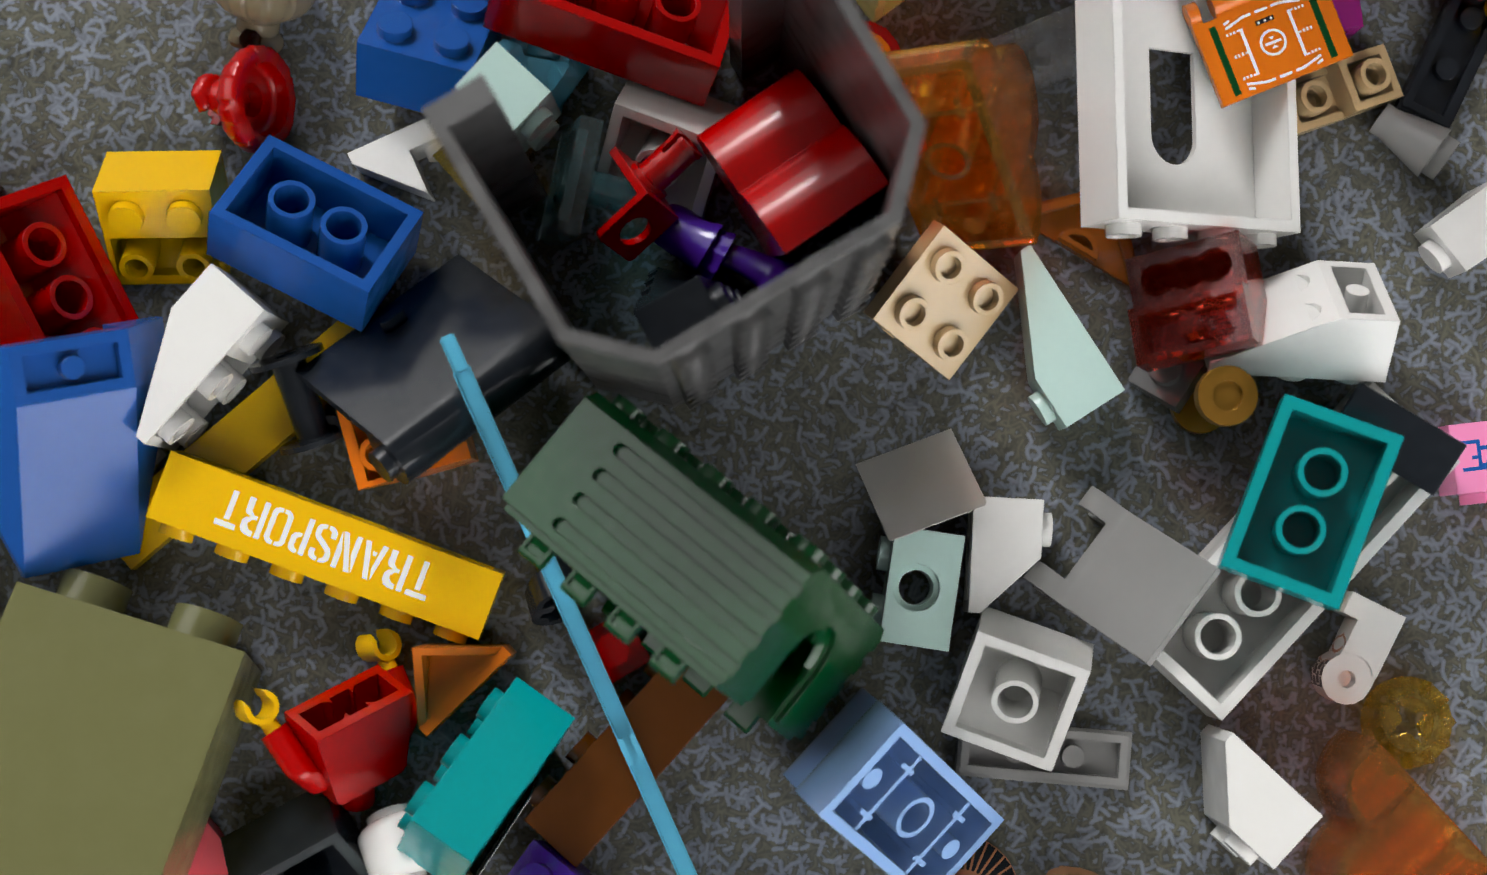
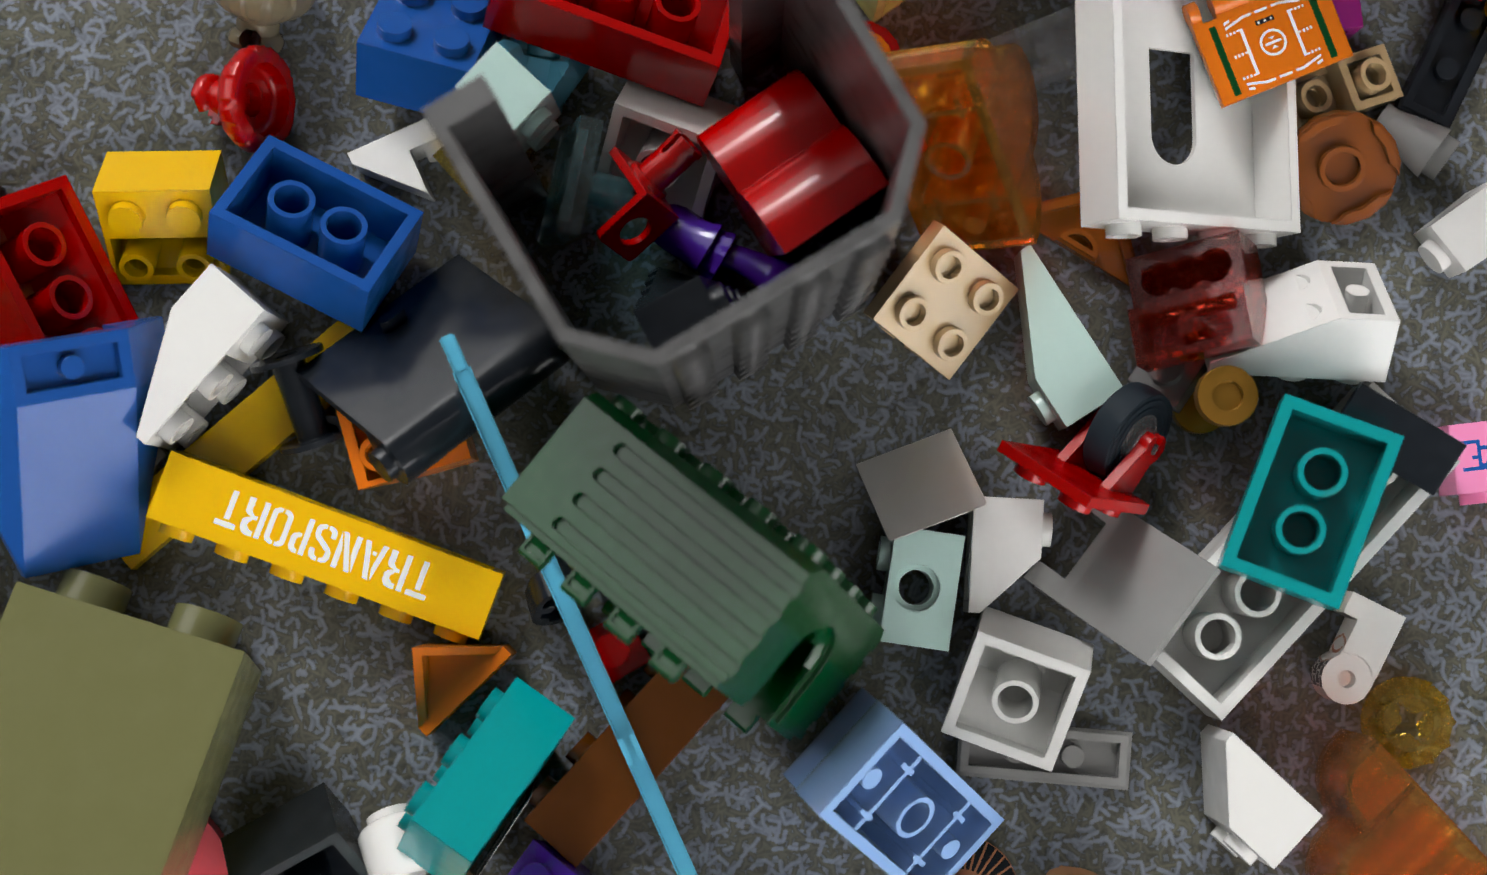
(348, 734): red torso -> none
(1114, 445): none -> plate
(1345, 166): none -> dark orange tile

